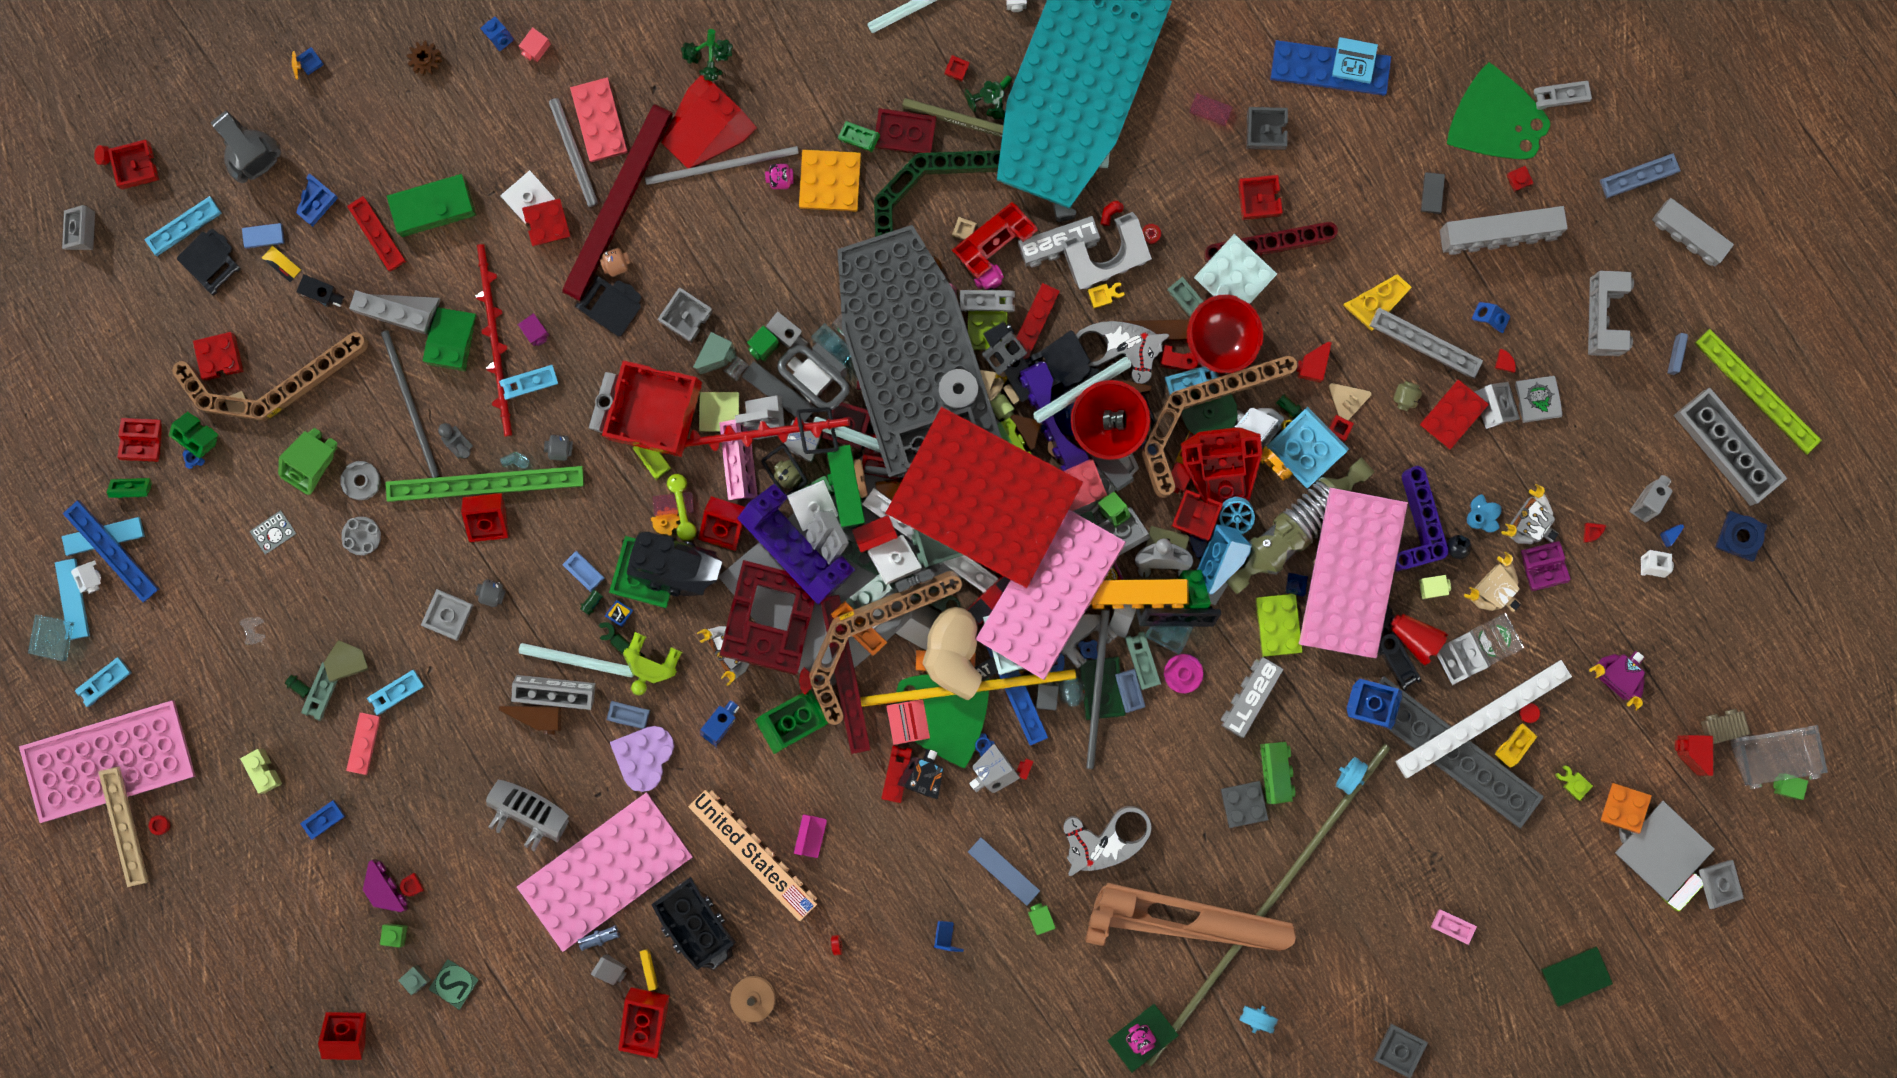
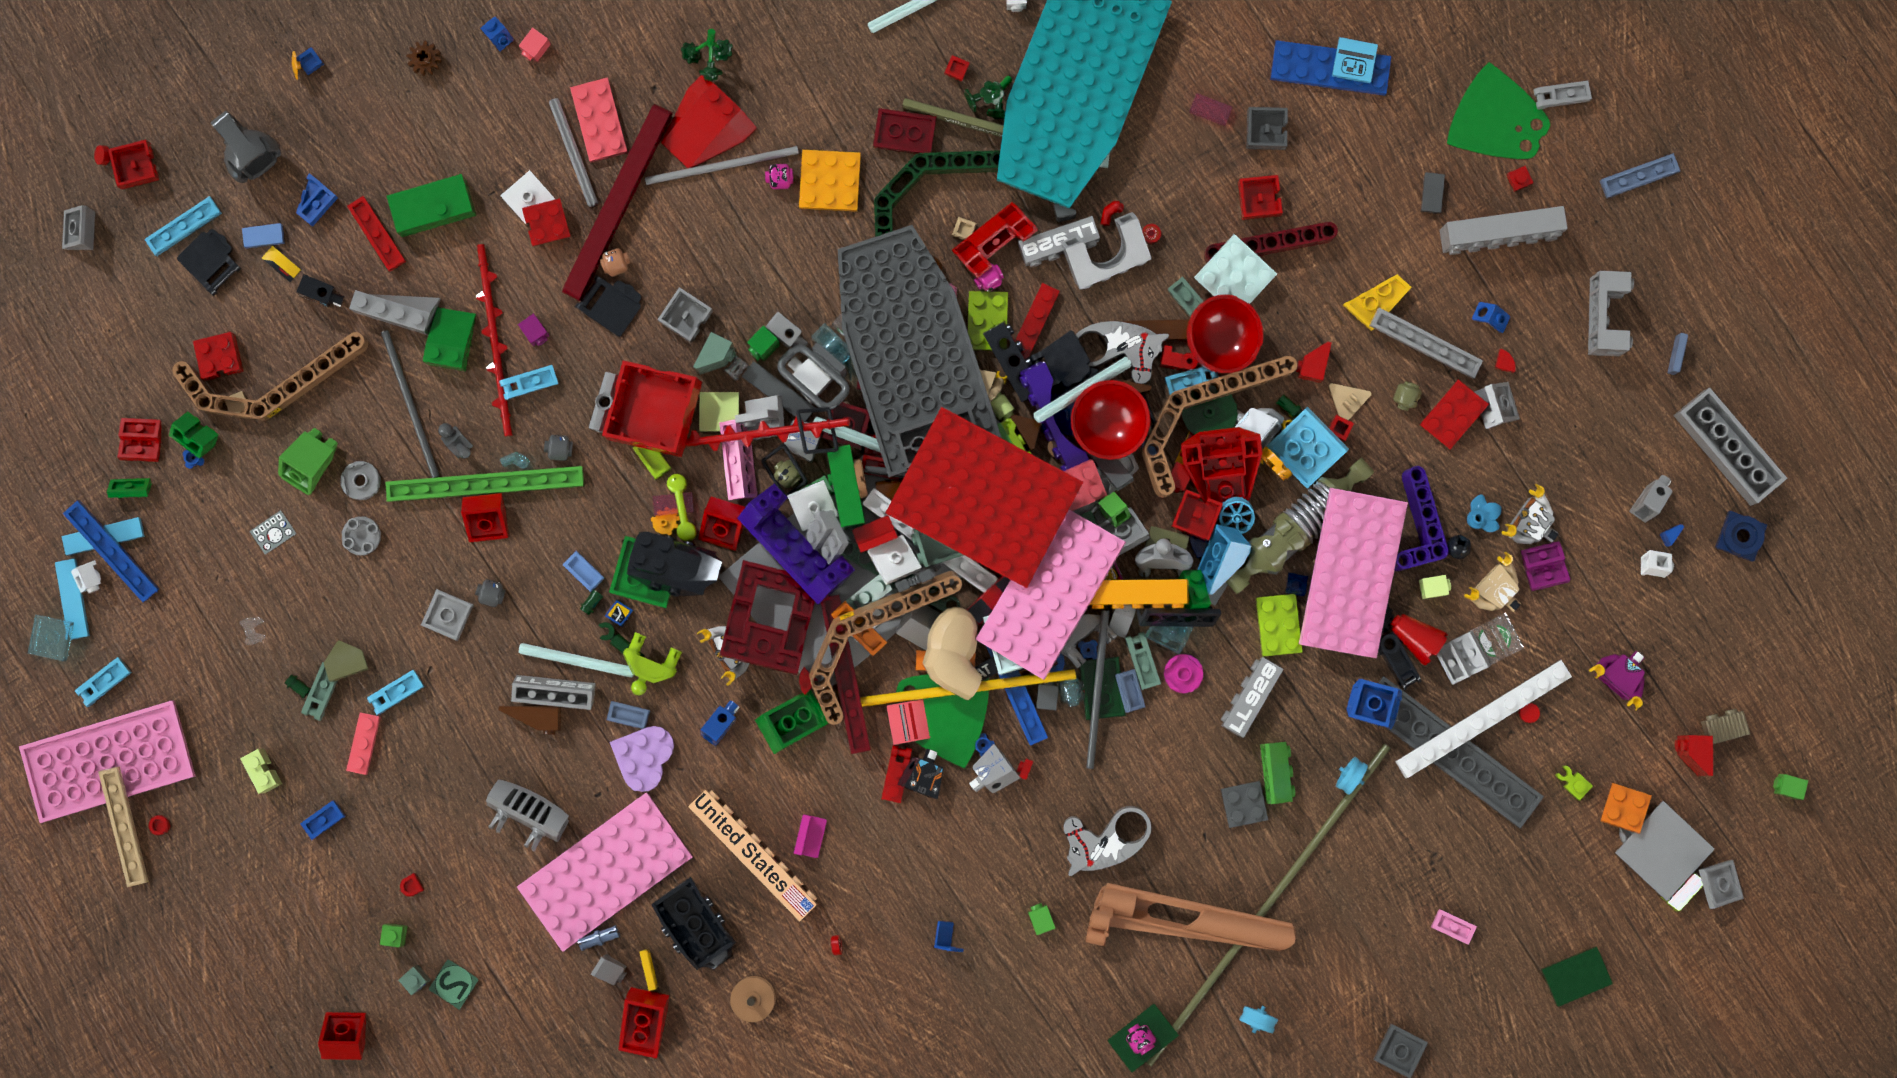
(381, 889): magenta slope -> none
(858, 136): green plate -> none
(953, 378): light grey tile -> none
(986, 300): light grey plate -> none
(1003, 871): sand blue tile -> none
(1008, 358): dark grey piece -> none
(1012, 394): tan tile -> none
(1102, 295): yellow plate -> none
(1114, 420): pearl dark grey wheel -> none
(1516, 746): yellow plate -> none
(1538, 399): light grey slope -> none
(1593, 531): red tile -> none
(1692, 232): light grey brick -> none
(1757, 391): lime tile -> none
(1779, 756): clear windscreen -> none

